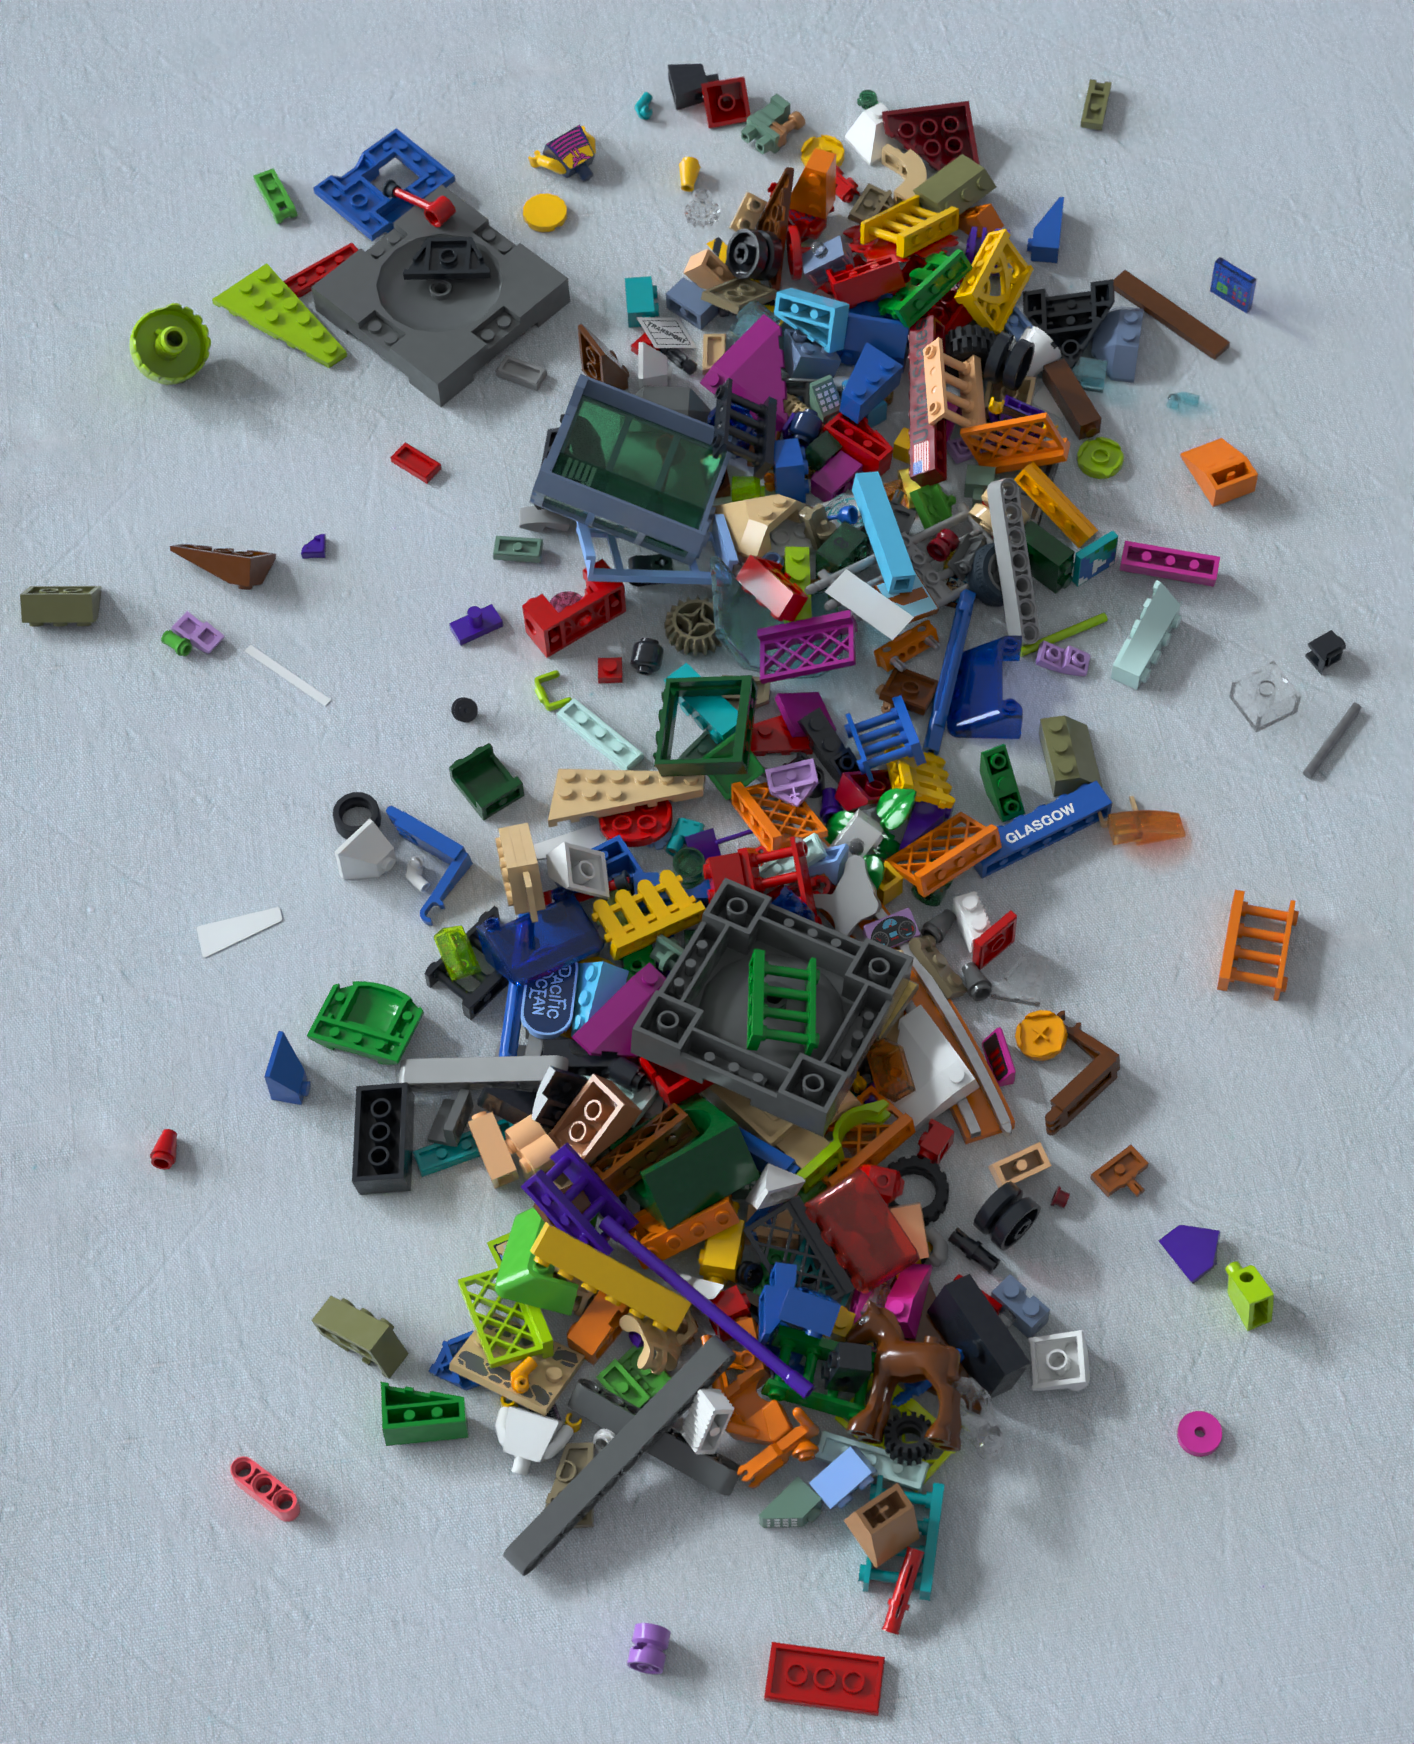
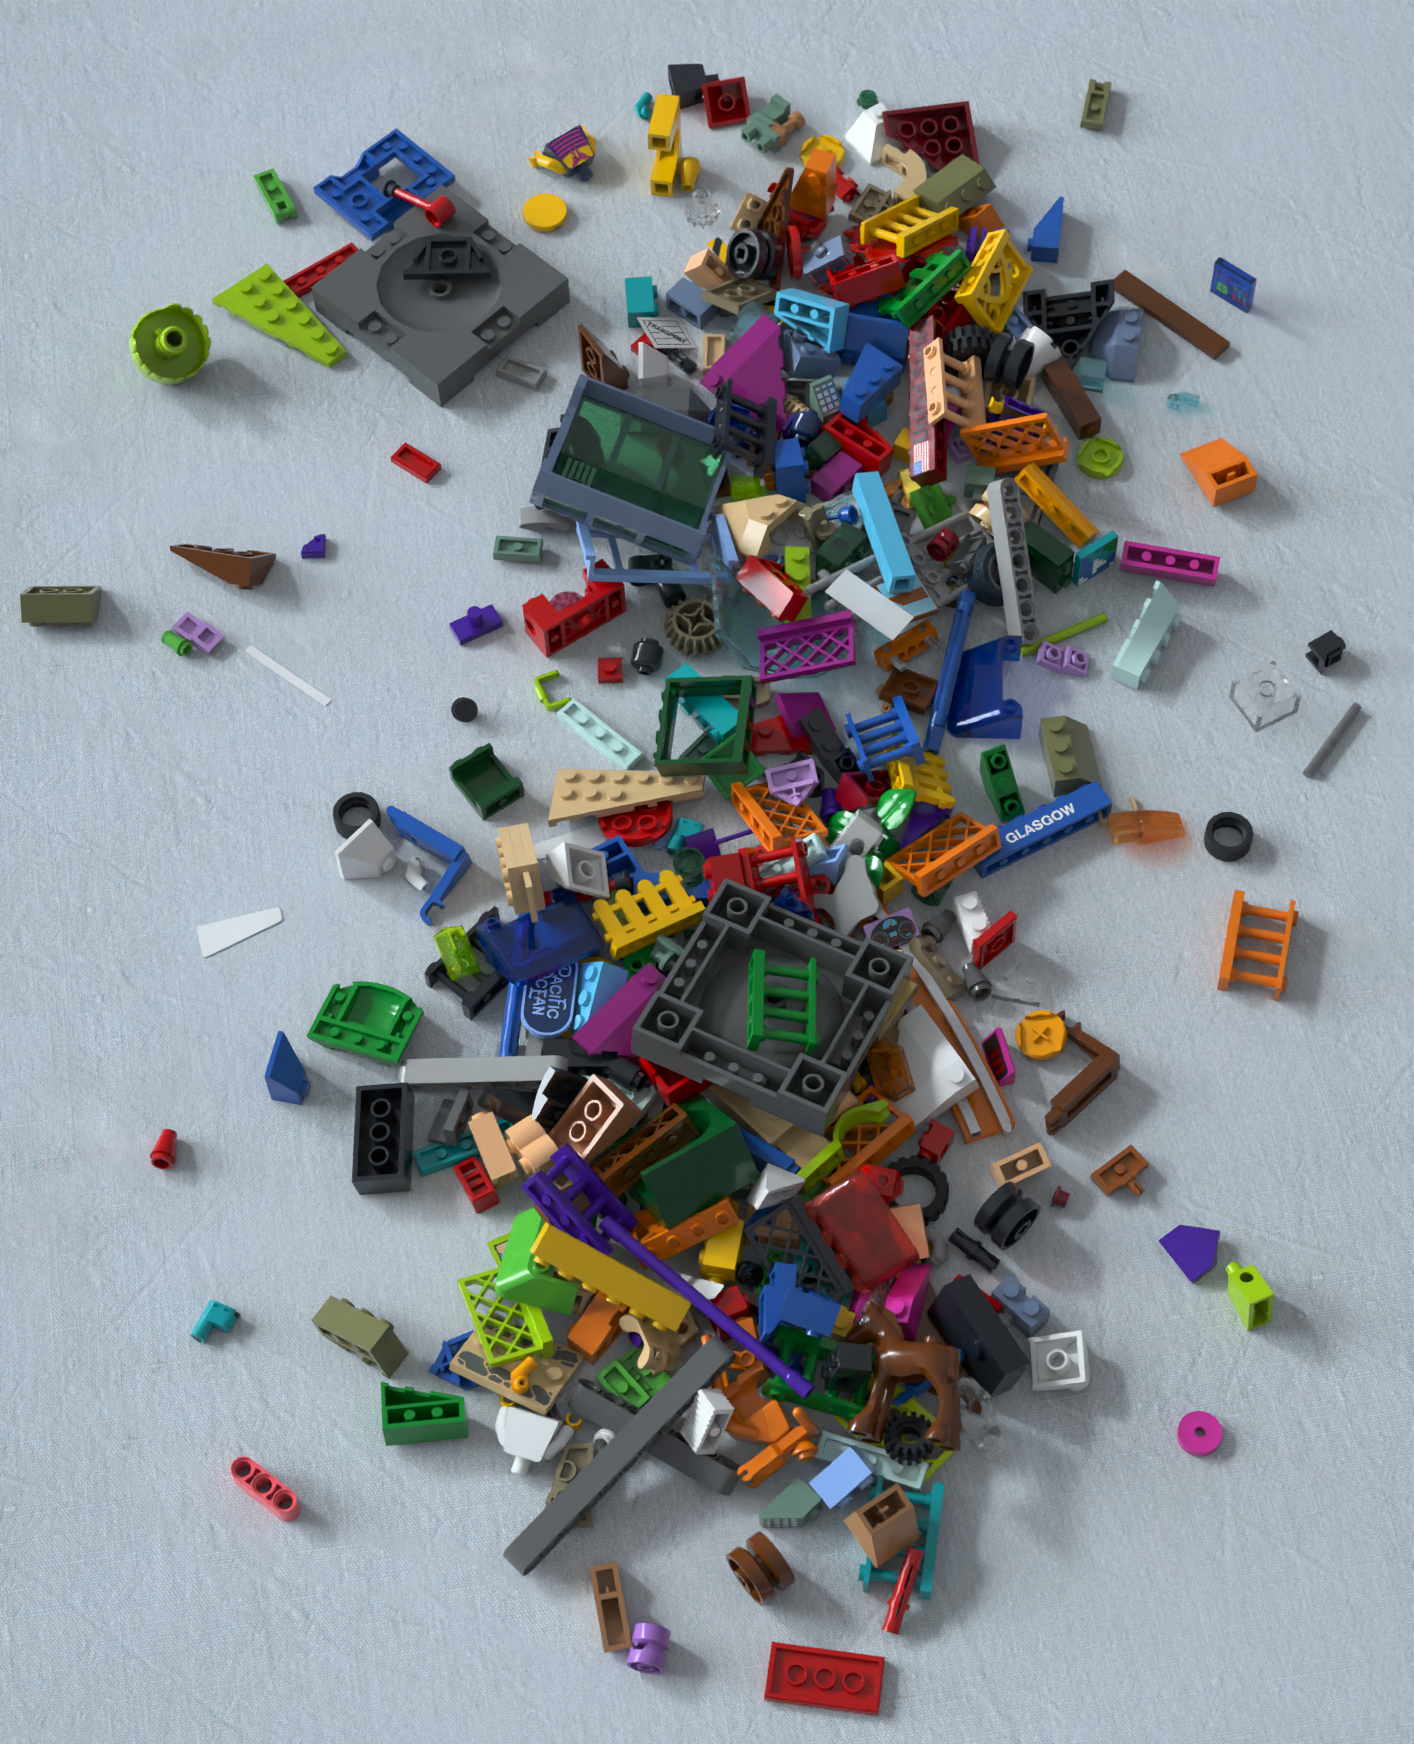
(214, 1316): none -> teal piece
(483, 1198): none -> red slope
(610, 1607): none -> medium nougat slope
(665, 137): none -> yellow arch
(670, 593): none -> black brick
(760, 1568): none -> reddish brown wheel
(1232, 820): none -> black tyre

